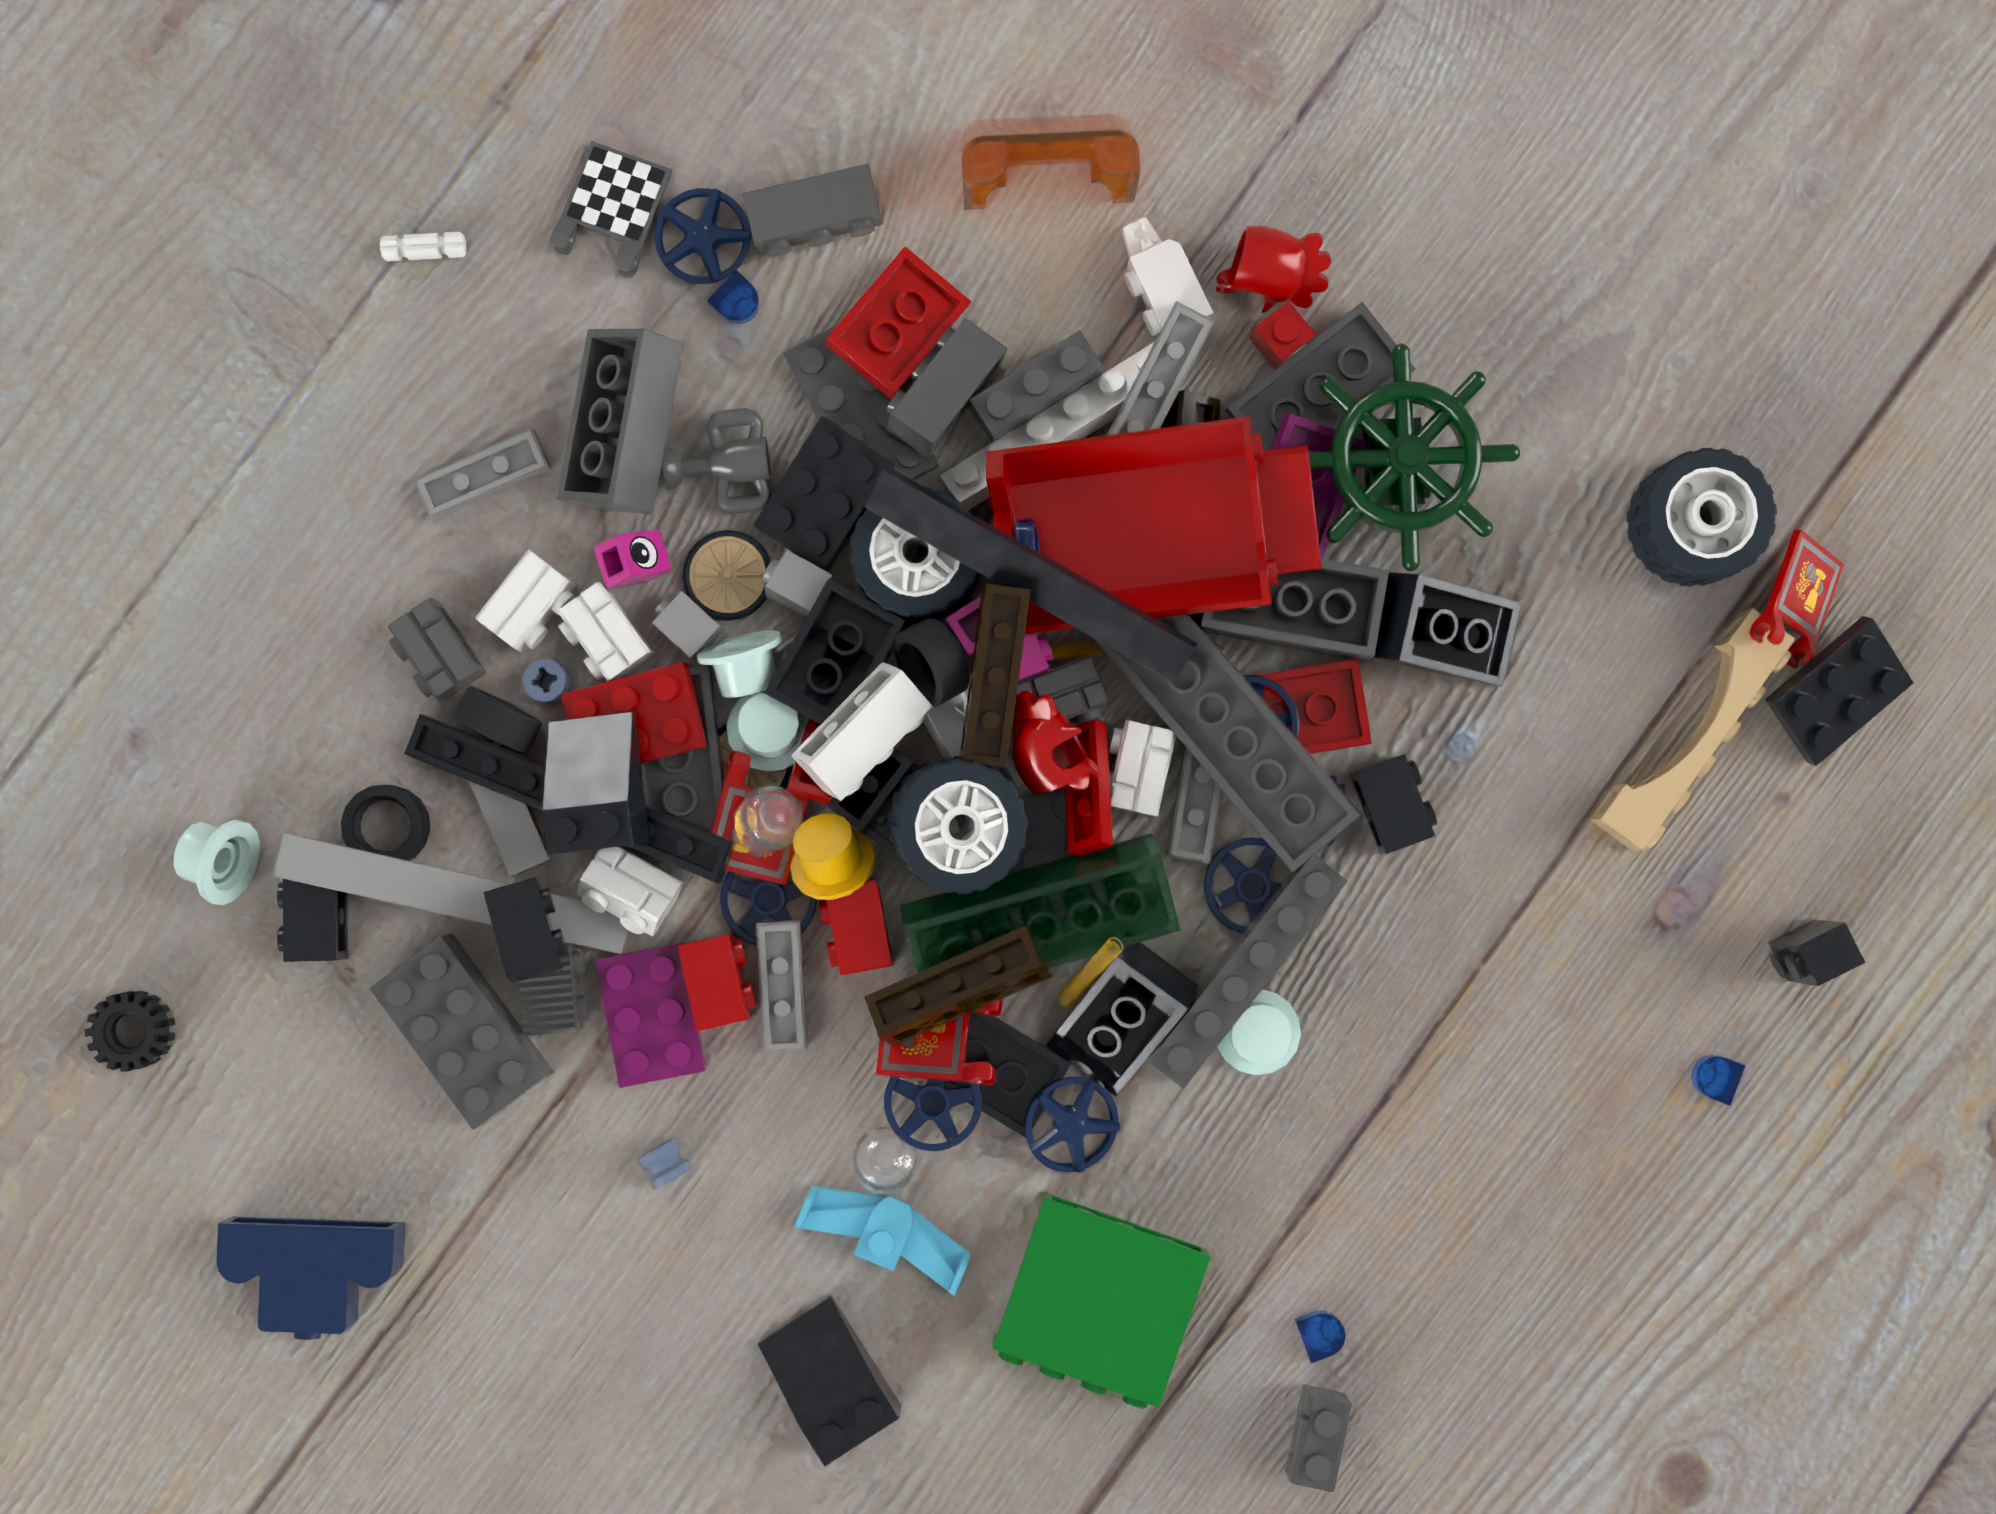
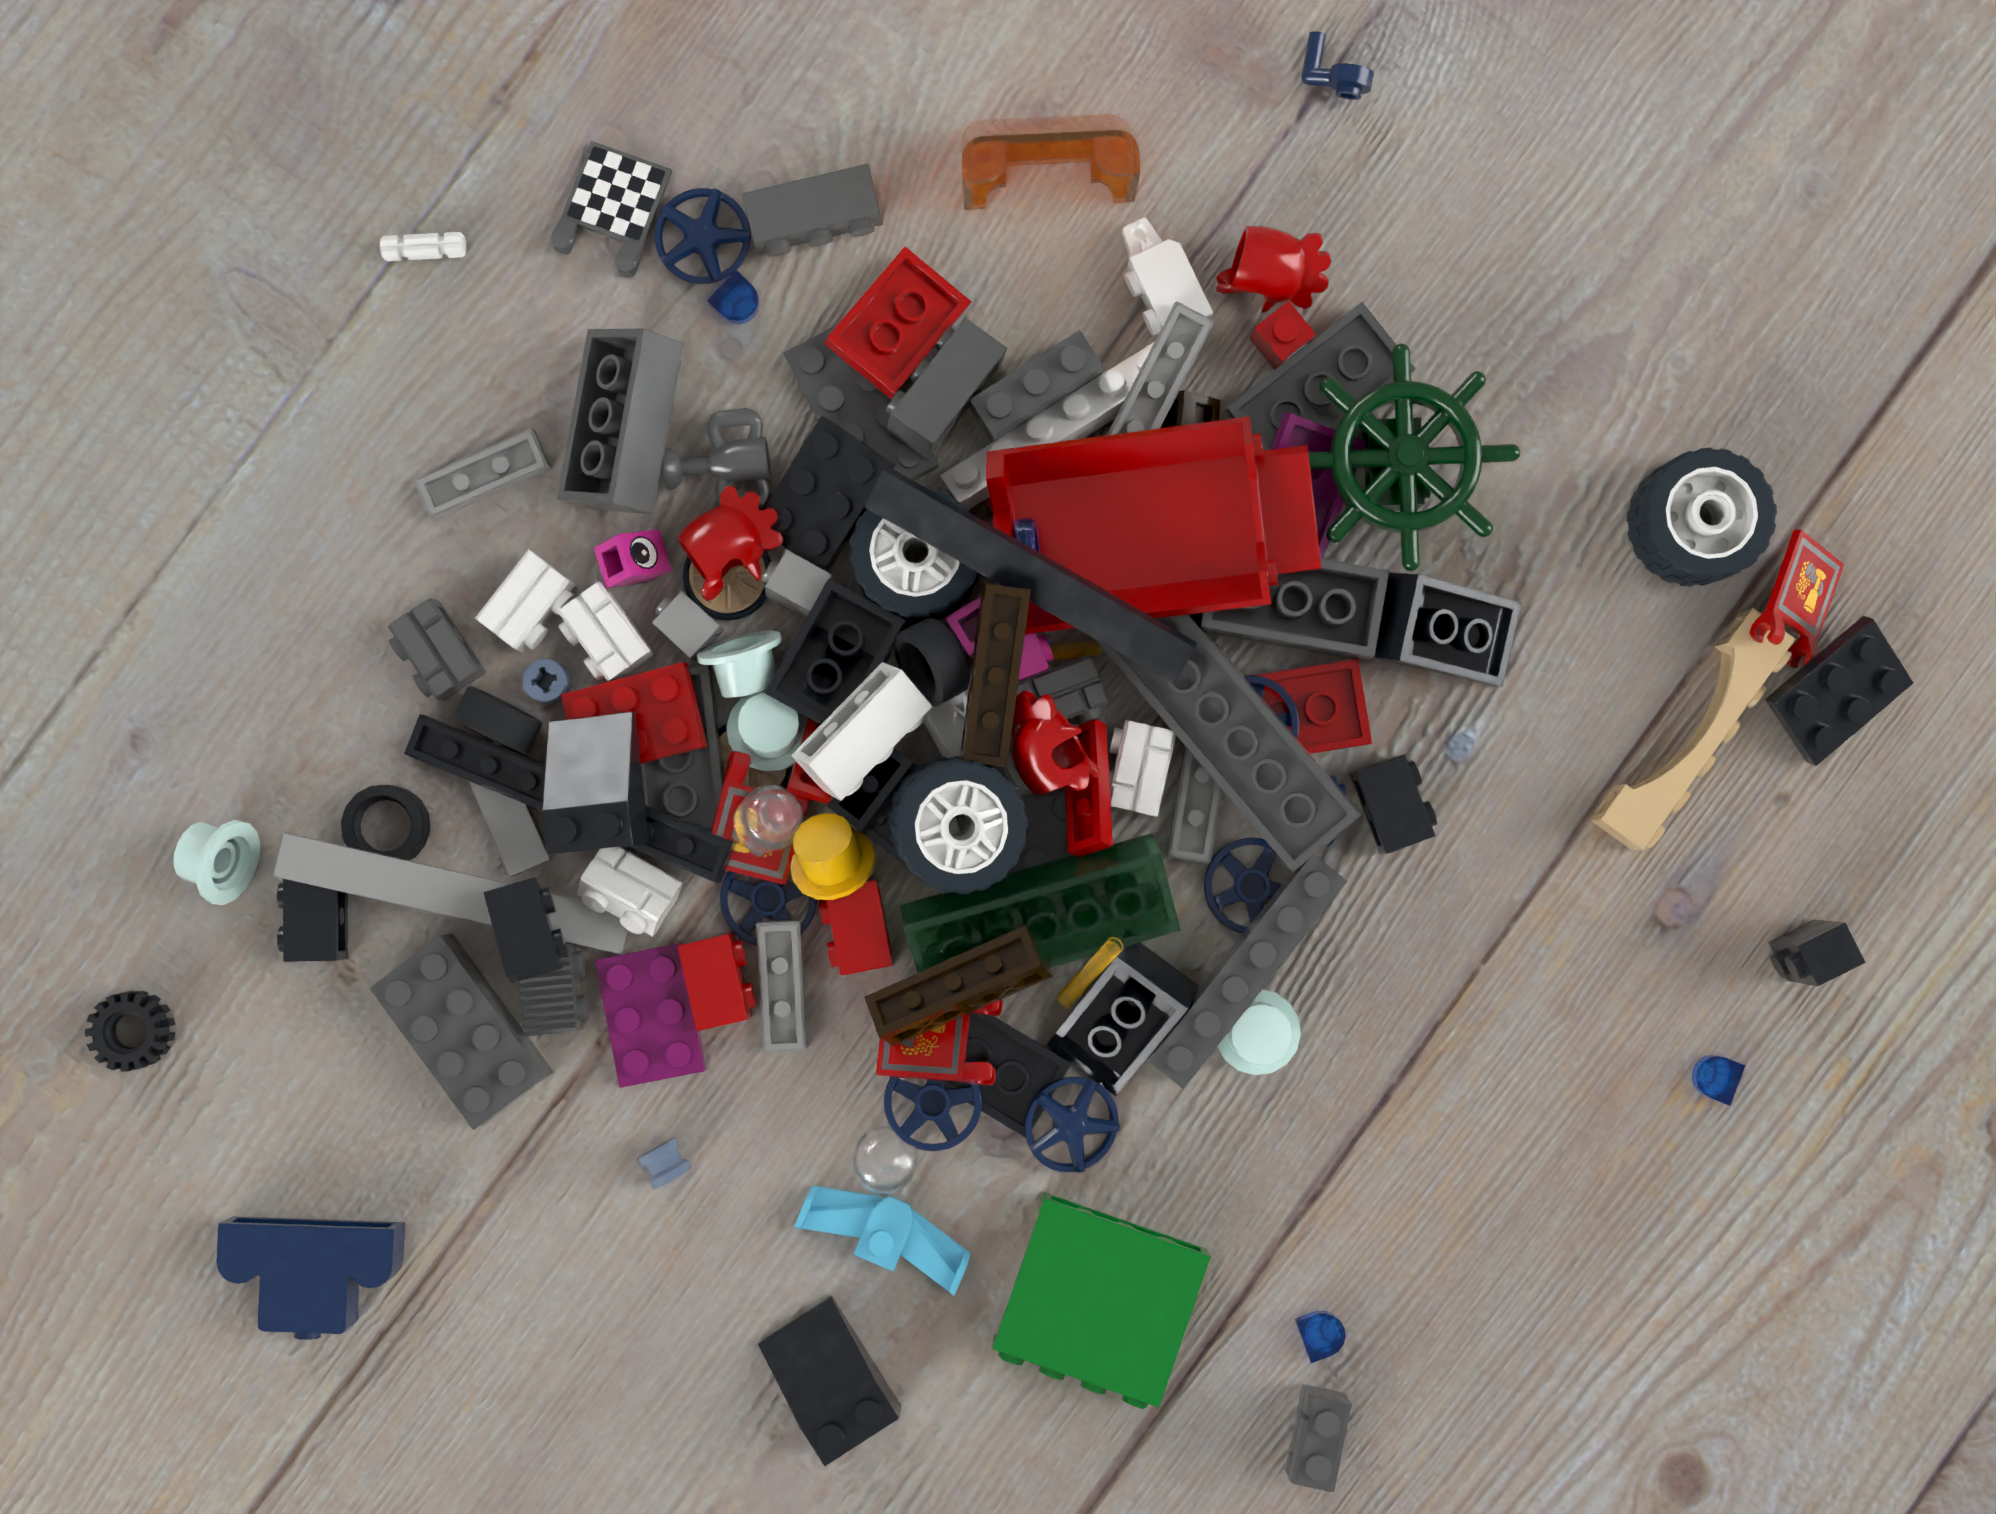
(729, 538): none -> red piece
(1345, 78): none -> dark blue plate

